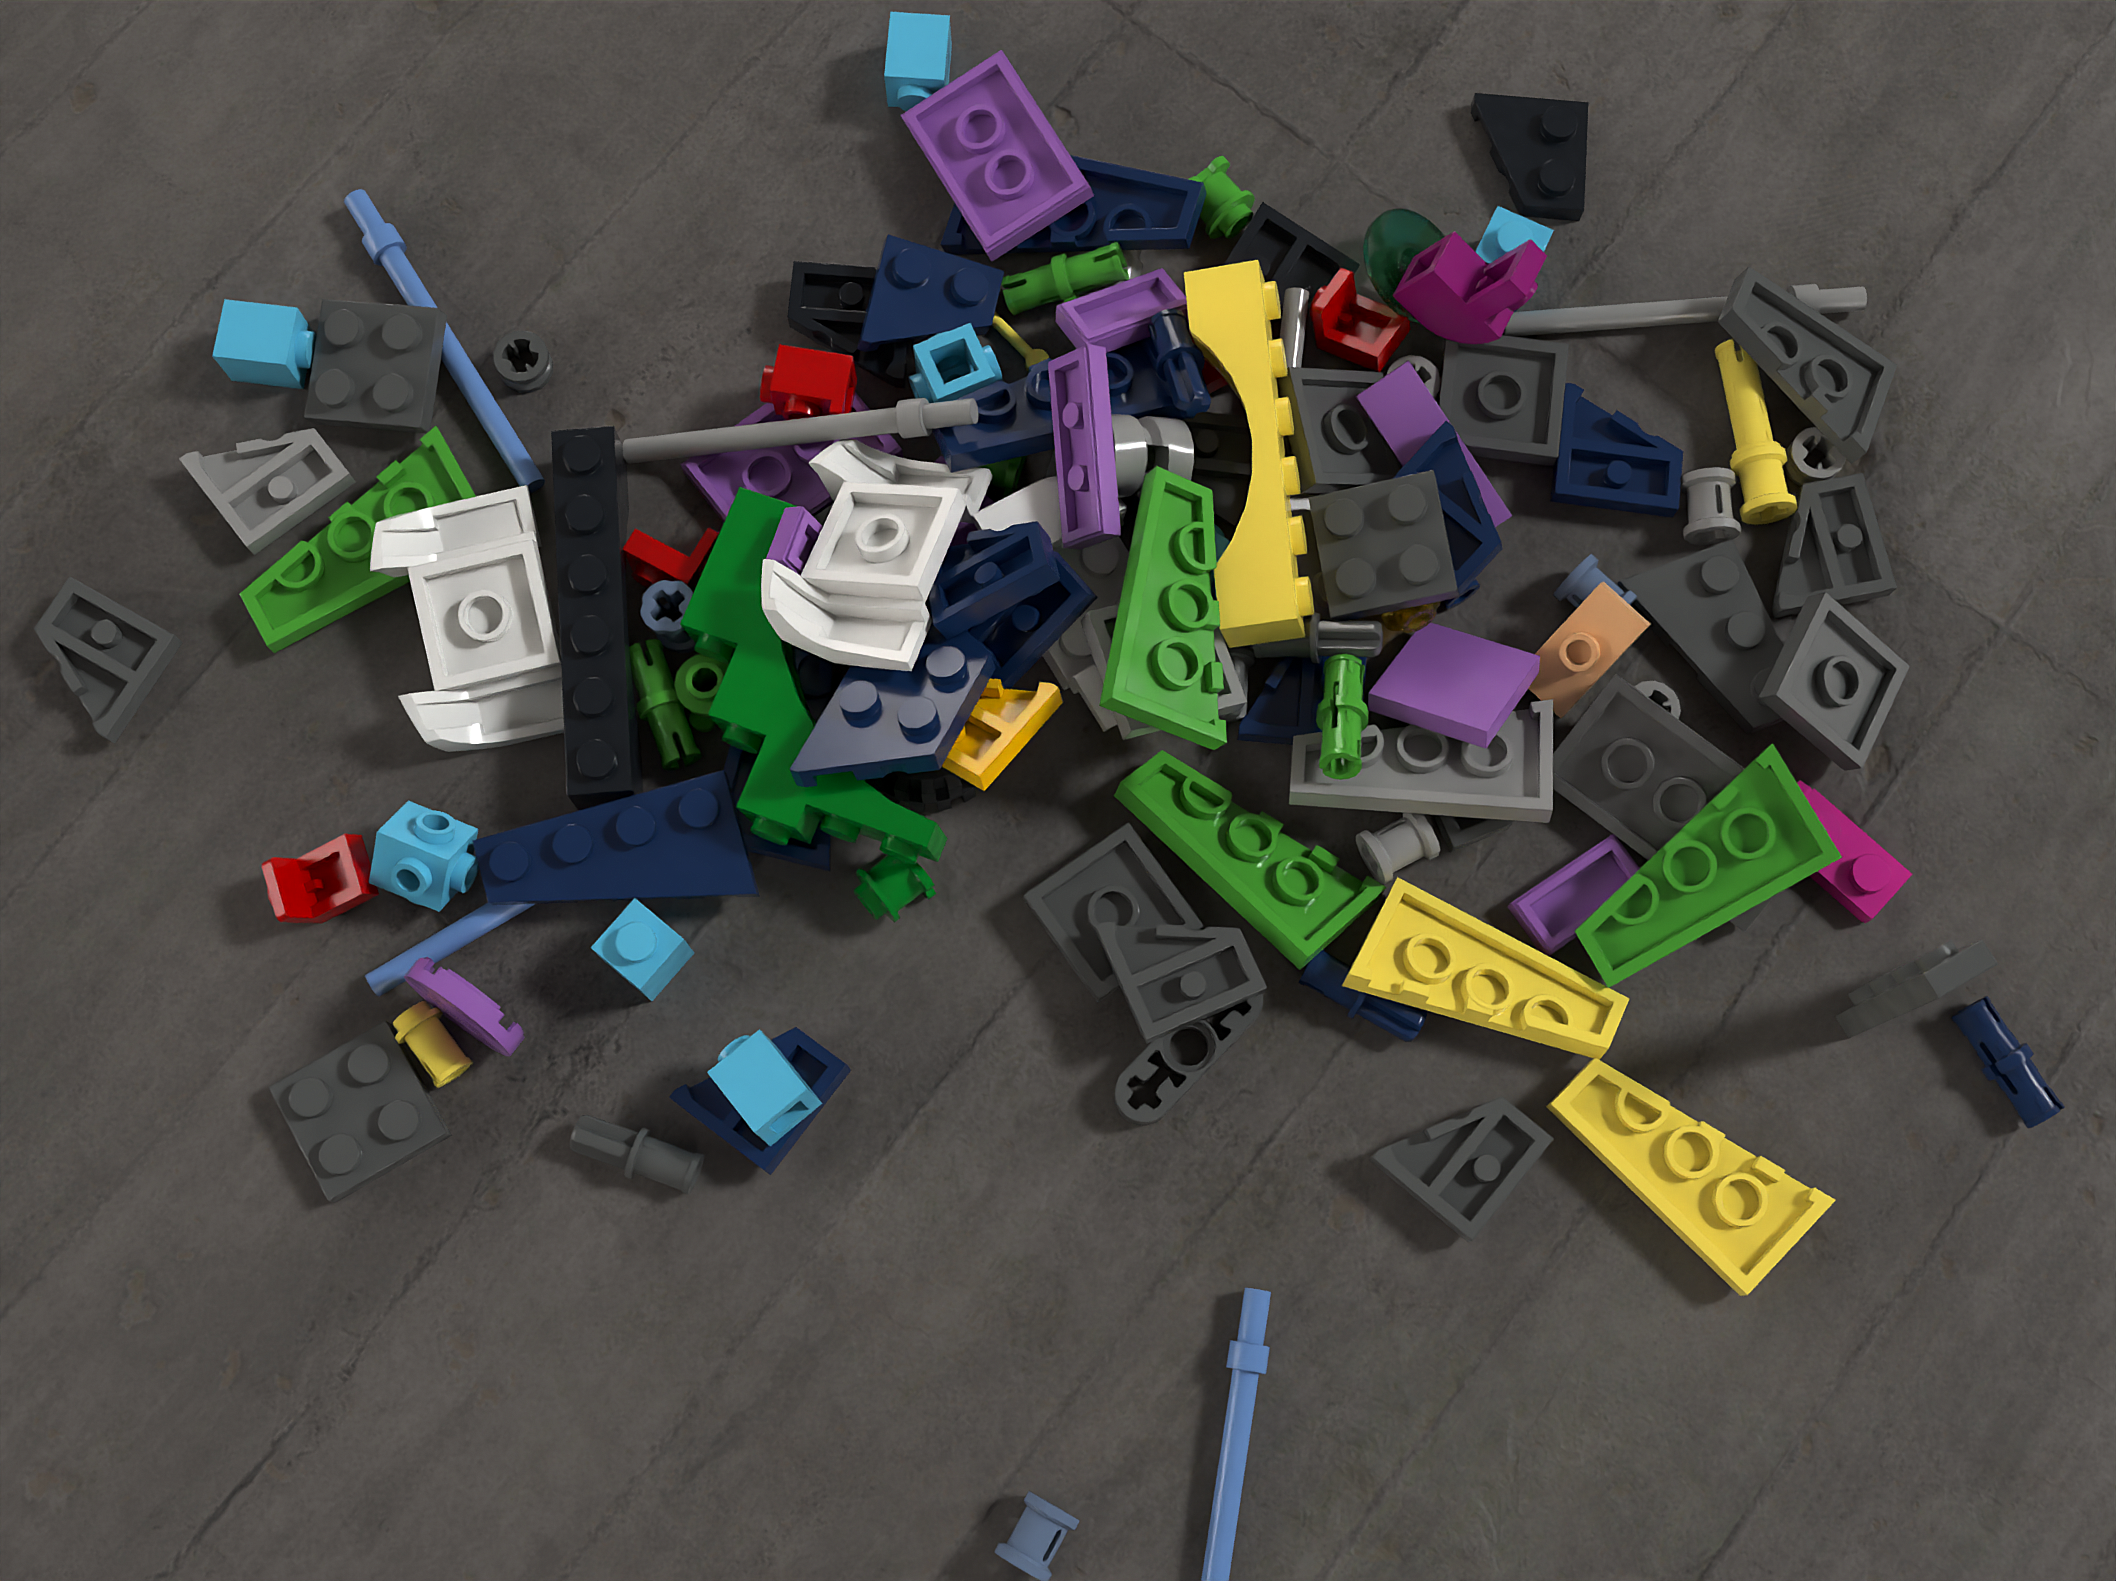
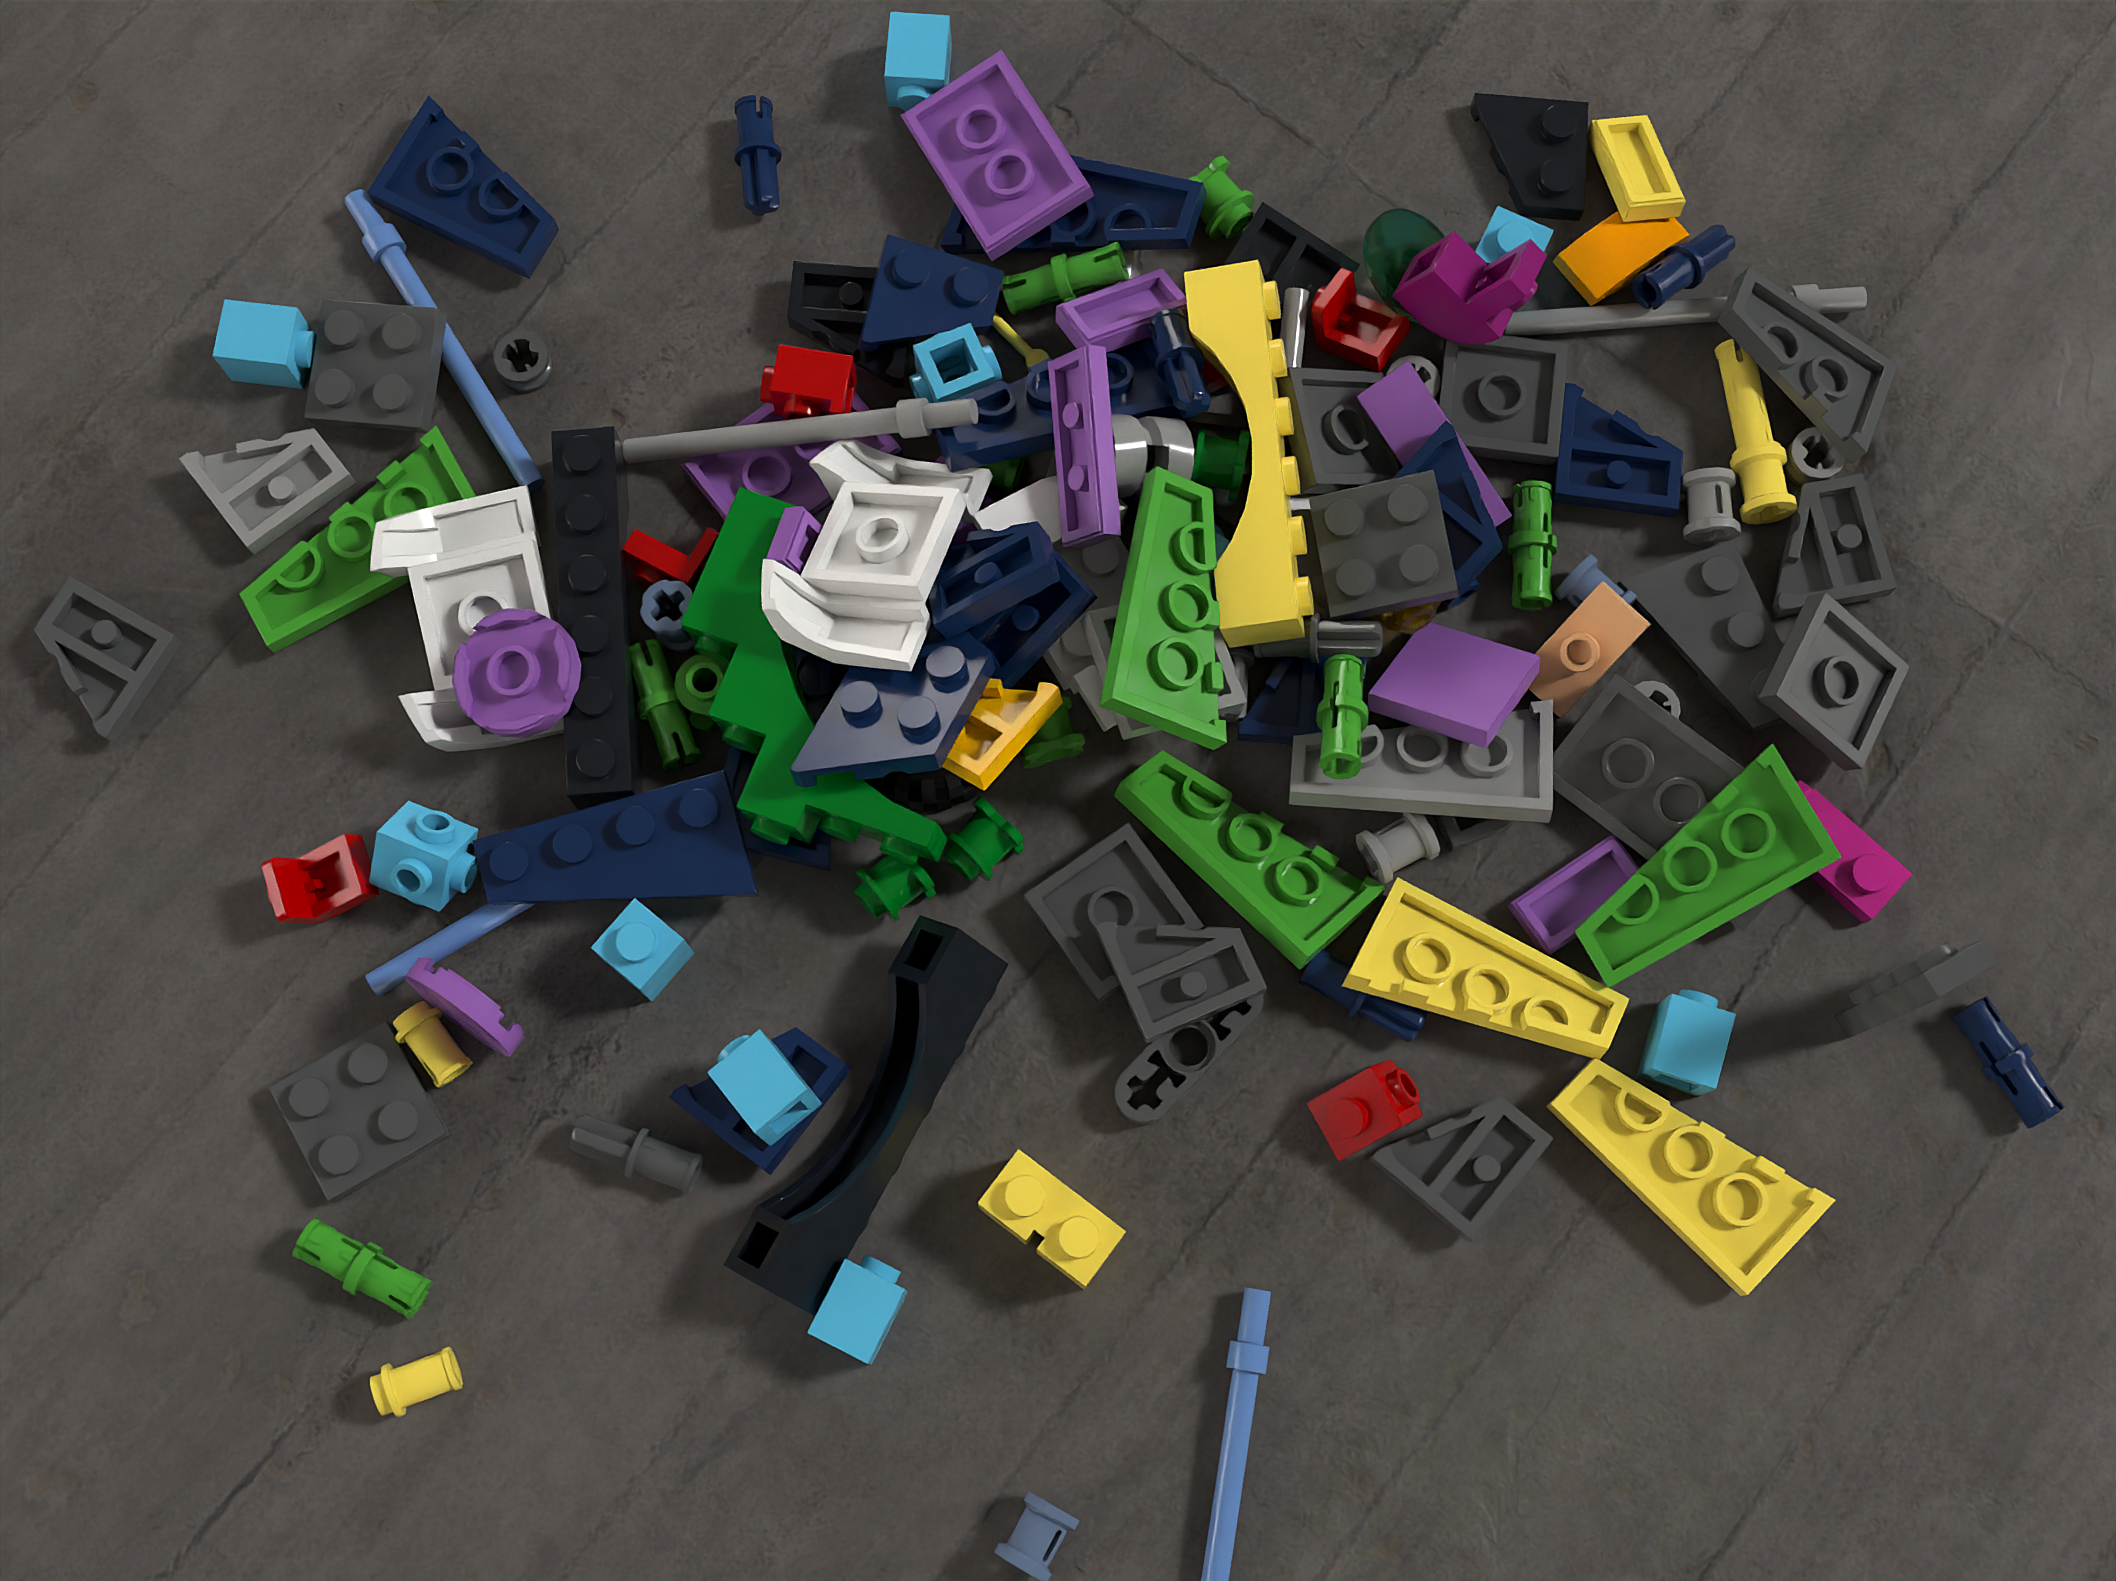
(362, 1268): none -> bright green pin
(415, 1382): none -> light yellow pin
(459, 193): none -> dark blue wing
(516, 673): none -> medium lavender tile
(757, 155): none -> dark blue axle
(808, 1229): none -> black arch
(859, 1308): none -> medium azure brick
(982, 842): none -> green brick
(1054, 739): none -> bright green brick
(1073, 1230): none -> light yellow piece
(1220, 462): none -> green brick
(1366, 1108): none -> red bracket
(1532, 545): none -> bright green pin
(1615, 253): none -> light orange slope
(1635, 168): none -> light yellow tile
(1682, 267): none -> dark blue axle
(1686, 1043): none -> medium azure brick

